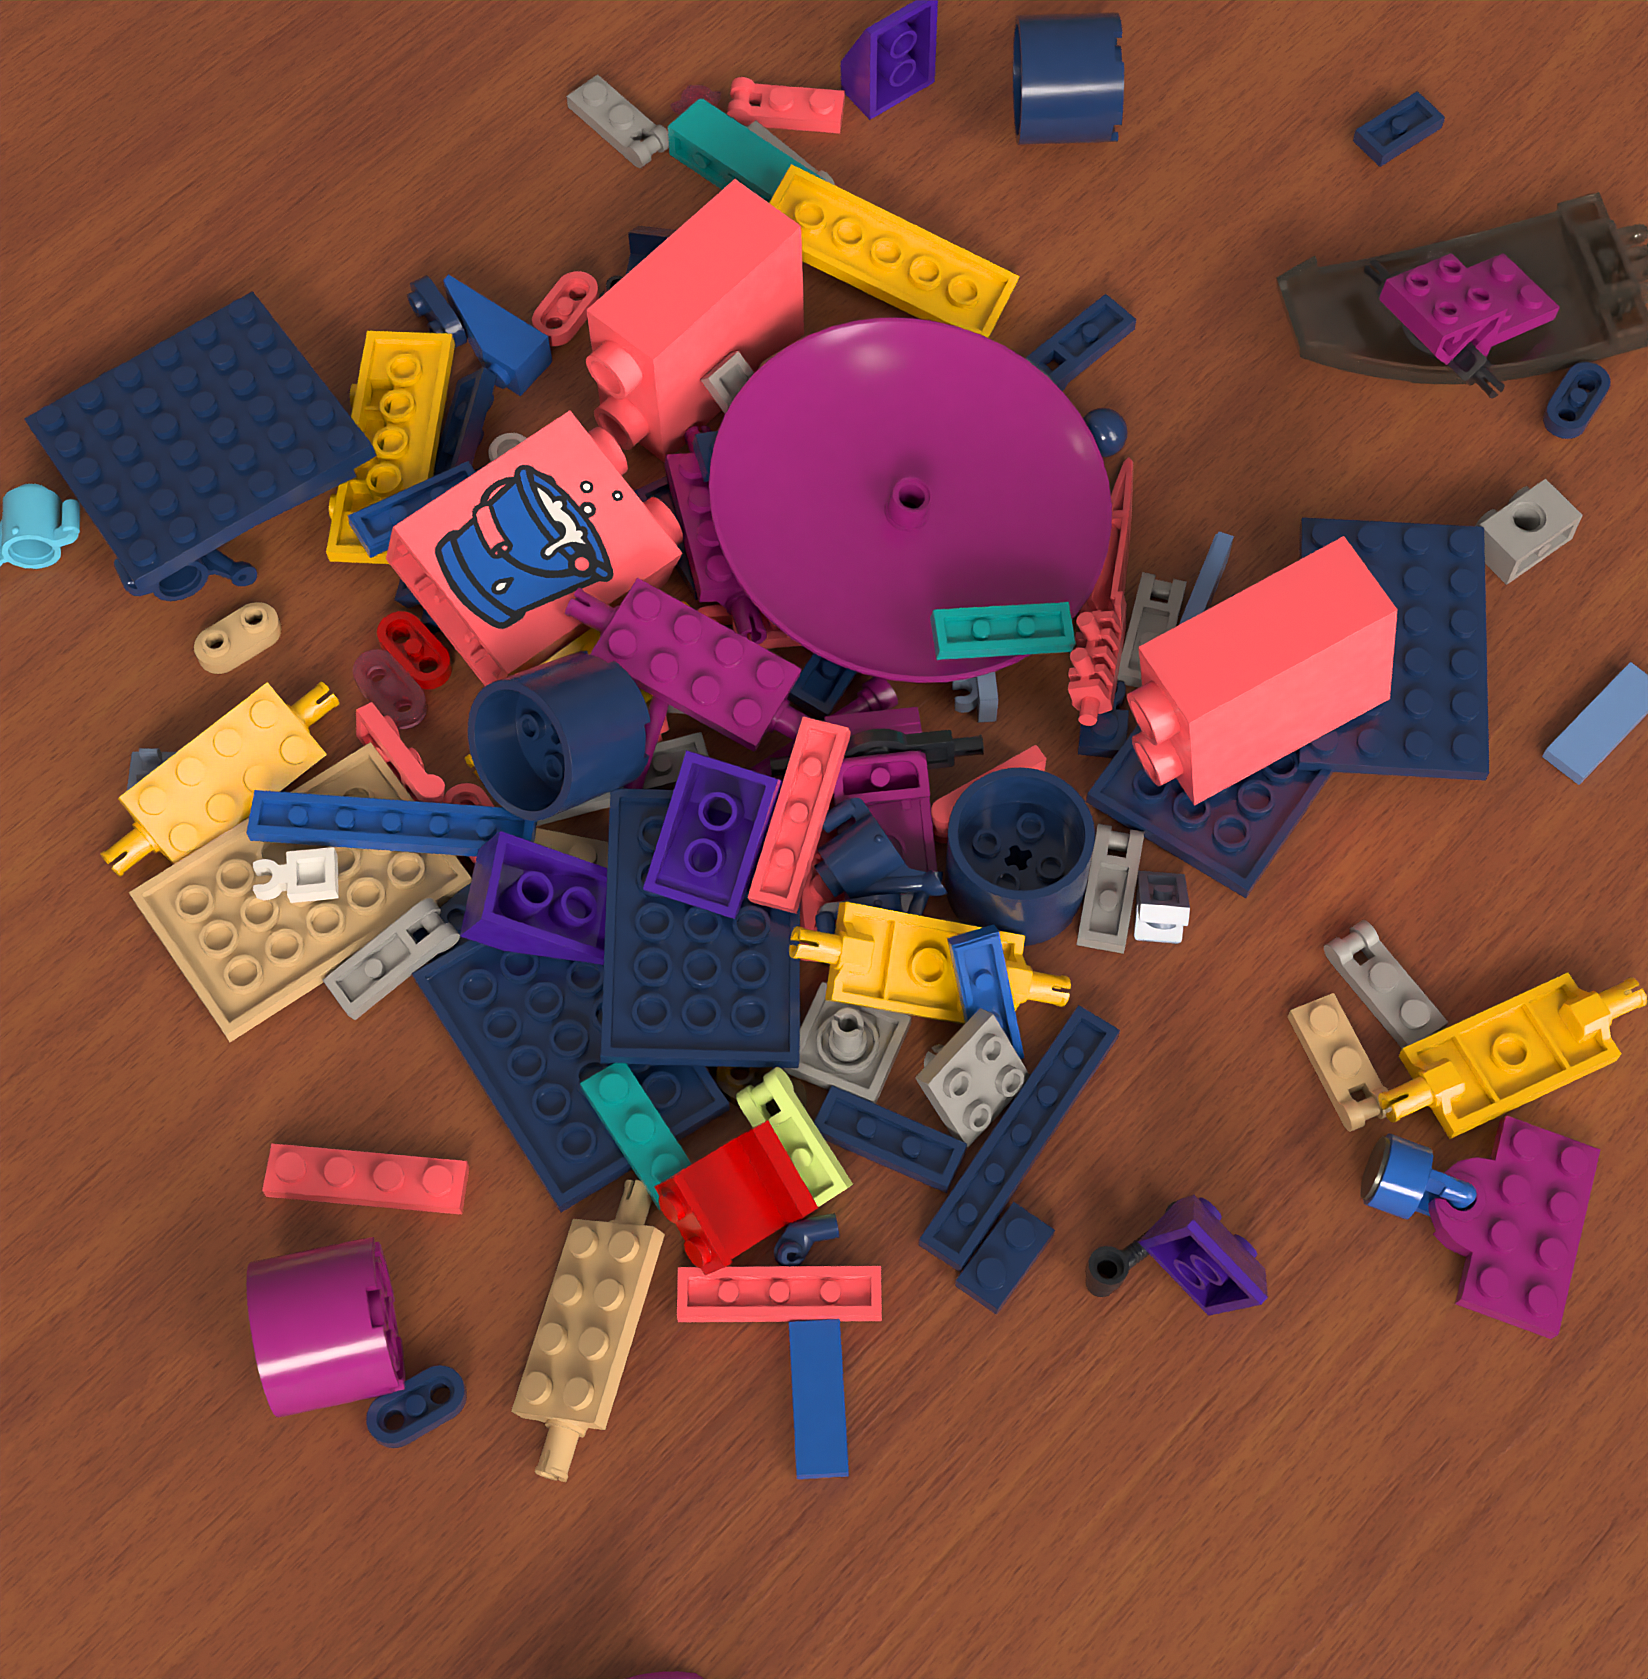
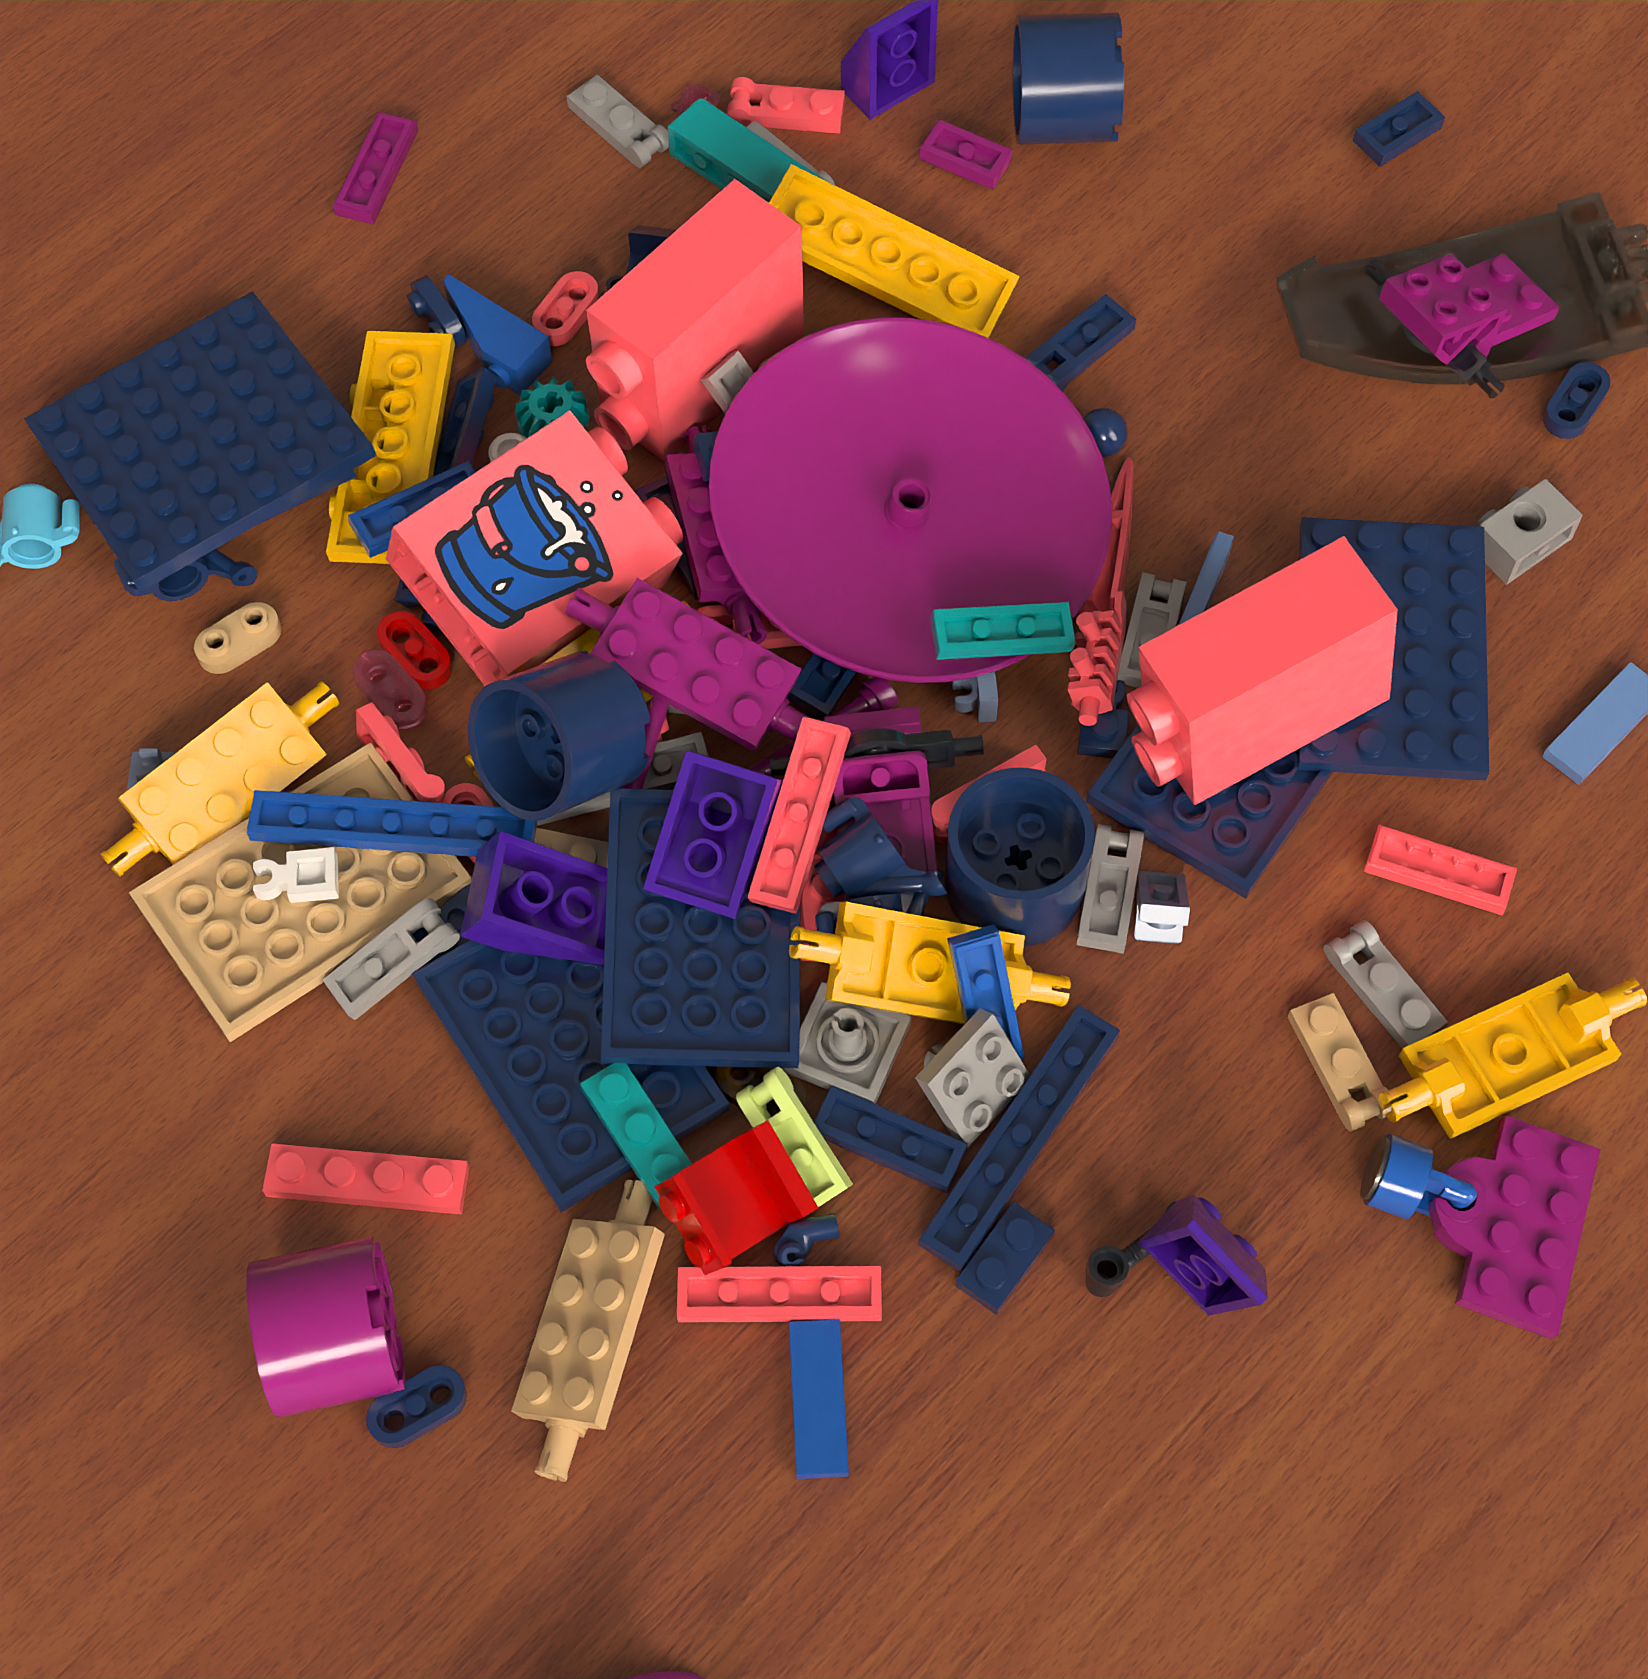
(375, 168): none -> magenta tile
(547, 404): none -> teal gear
(965, 154): none -> magenta plate
(1440, 870): none -> coral plate

